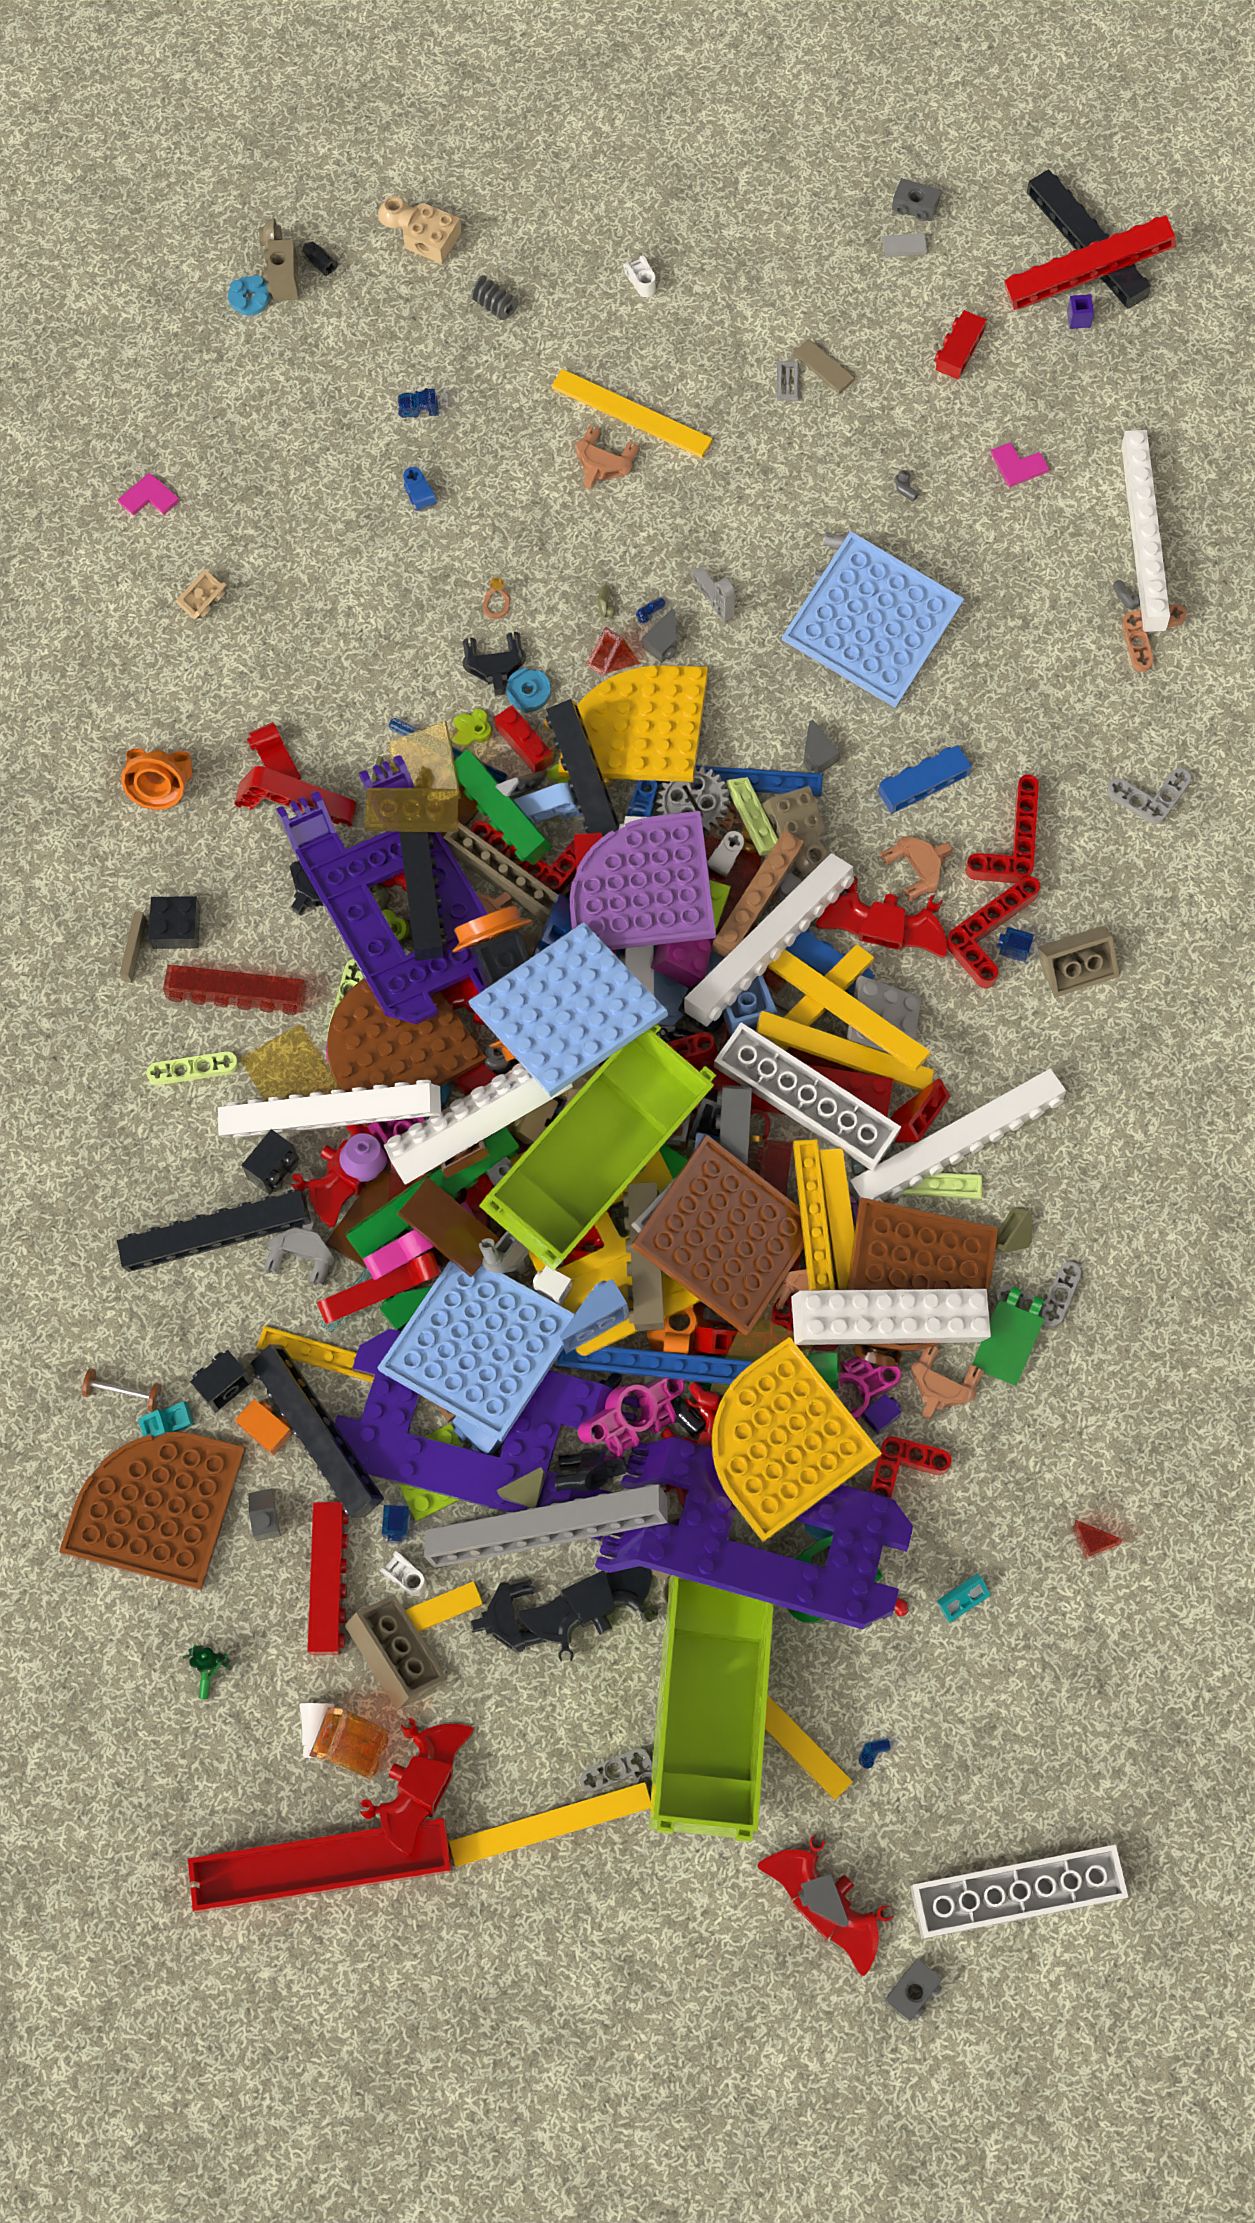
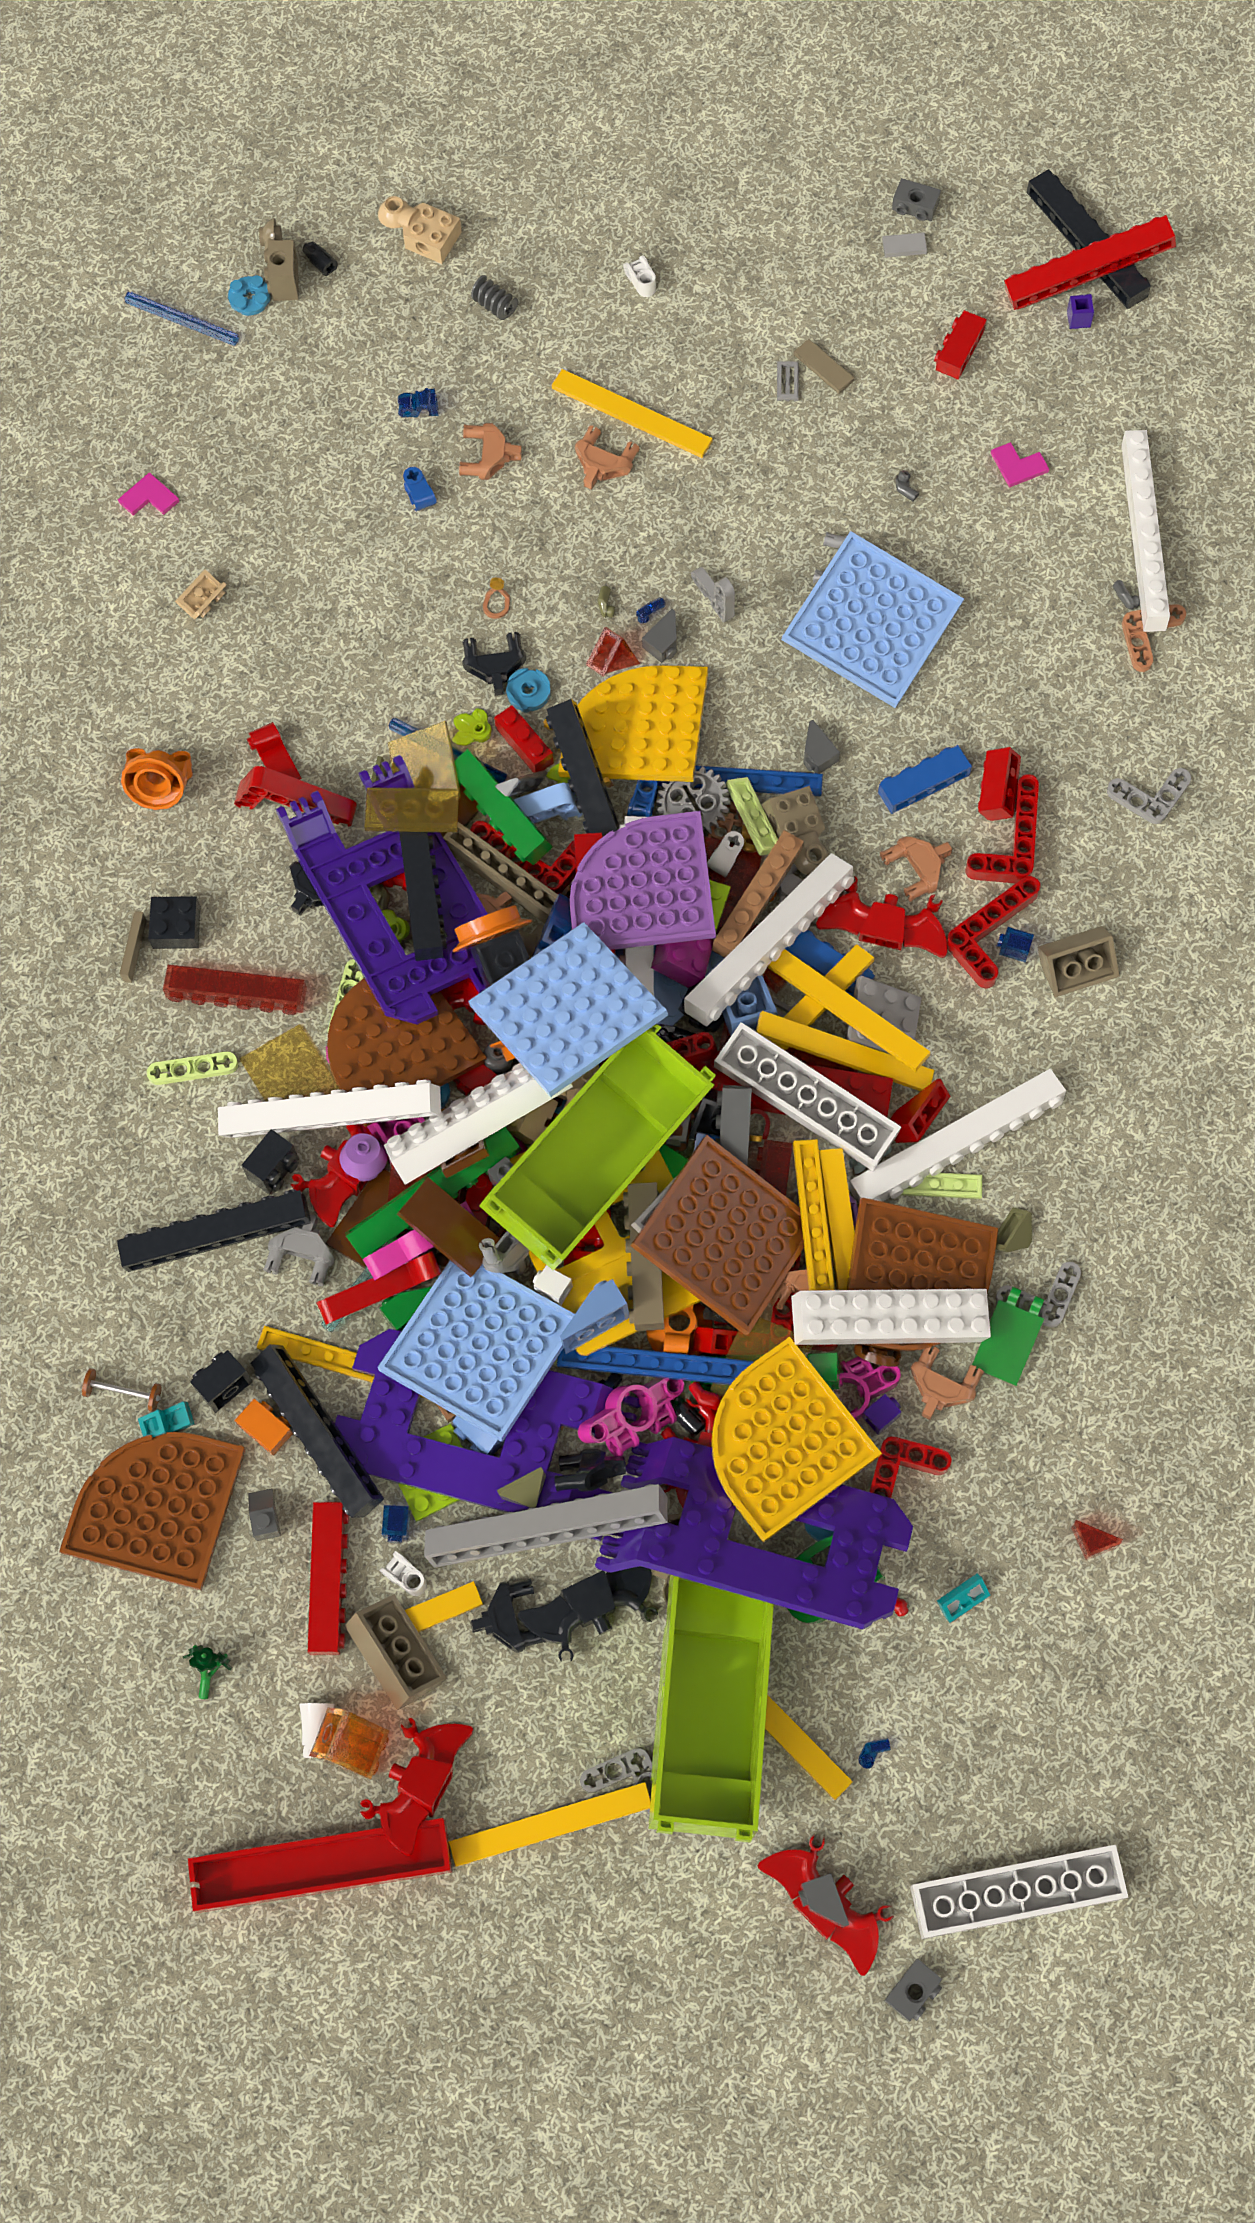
(181, 318): none -> clear blue axle
(494, 453): none -> nougat connector
(999, 784): none -> red brick

